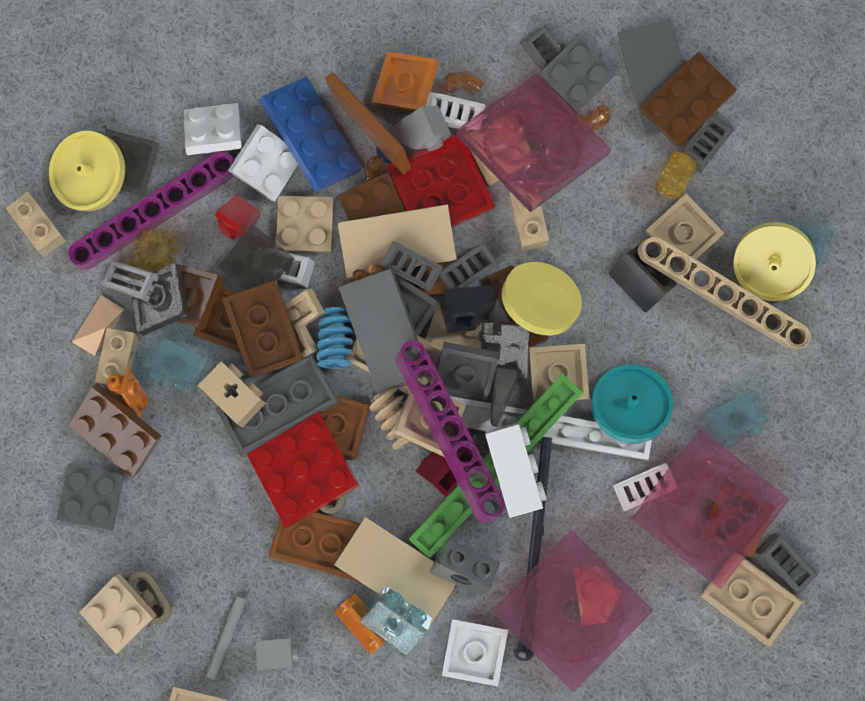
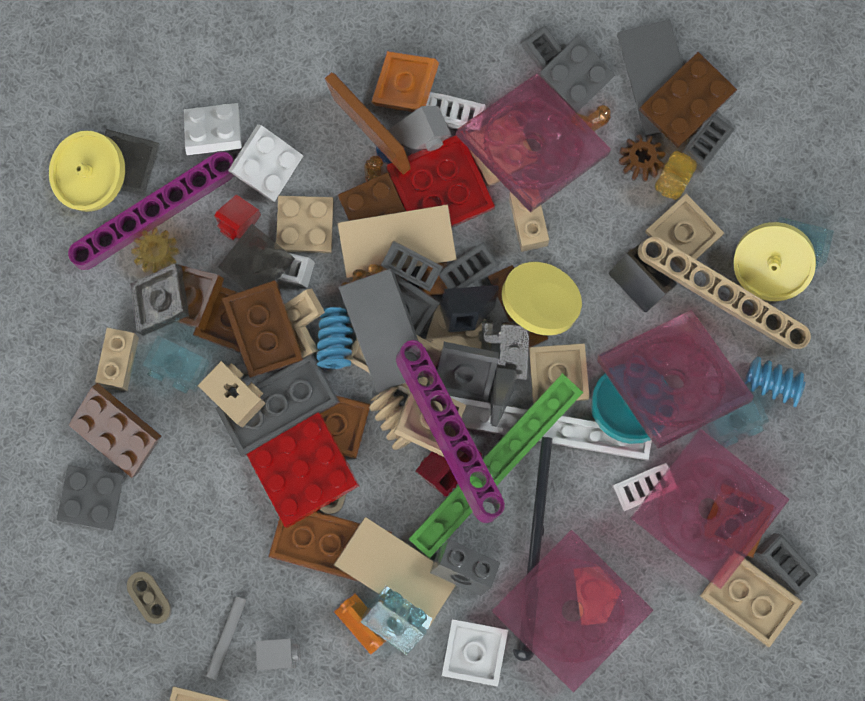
(35, 224): tan brick -> none
(92, 332): light nougat slope -> none
(118, 613): tan plate -> none
(128, 391): orange hinge -> none
(145, 286): light grey tile -> none
(311, 134): blue plate -> none
(460, 79): clear orange arm -> none
(515, 469): white brick -> none
(652, 154): none -> reddish brown gear
(678, 349): none -> clear pink piece
(775, 380): none -> dark azure piece

